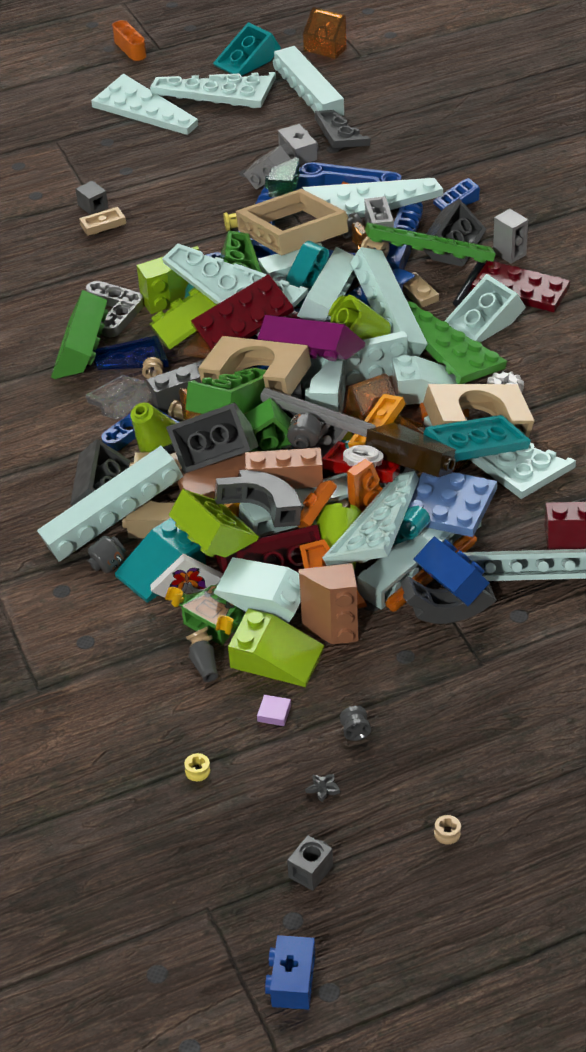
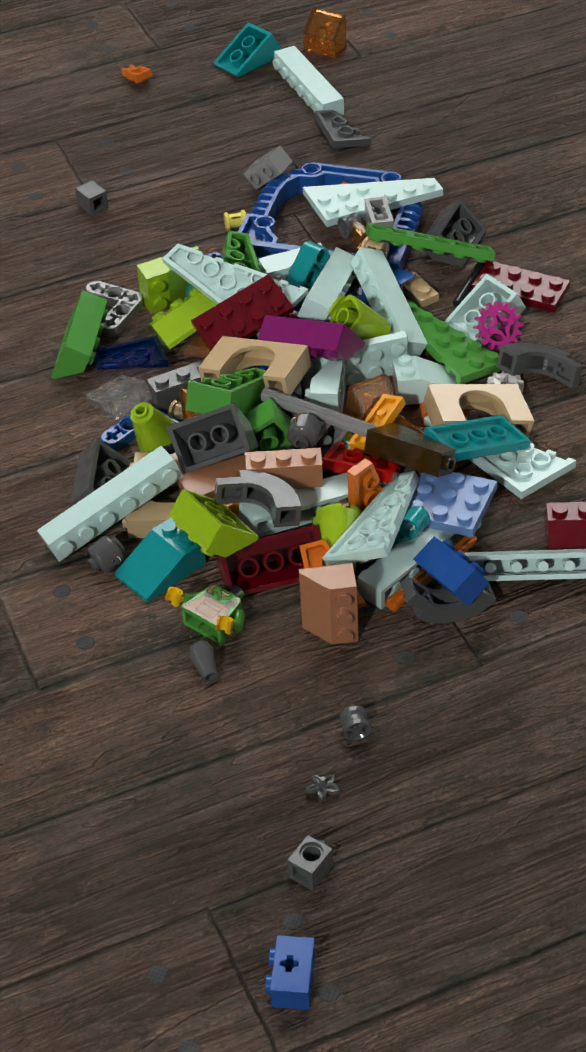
(102, 221): tan plate -> none
(129, 40): orange beam -> none
(136, 74): none -> orange plate
(137, 102): light aqua wing -> none
(152, 362): tan bush -> none
(186, 575): white tile -> none
(199, 774): light yellow bush -> none
(200, 635): tan bush -> none
(217, 88): light aqua wing -> none
(261, 587): light aqua slope -> none
(273, 649): lime slope -> none
(274, 710): lavender tile -> none
(283, 178): clear green slope -> none
(298, 143): light grey brick -> none
(315, 502): orange plate -> none
(329, 223): tan window -> none
(360, 452): white gear -> none
(447, 837): tan bush -> none
(466, 191): blue slope -> none
(493, 318): none -> dark pink gear
(510, 236): light grey brick -> none
(540, 359): none -> dark grey arch

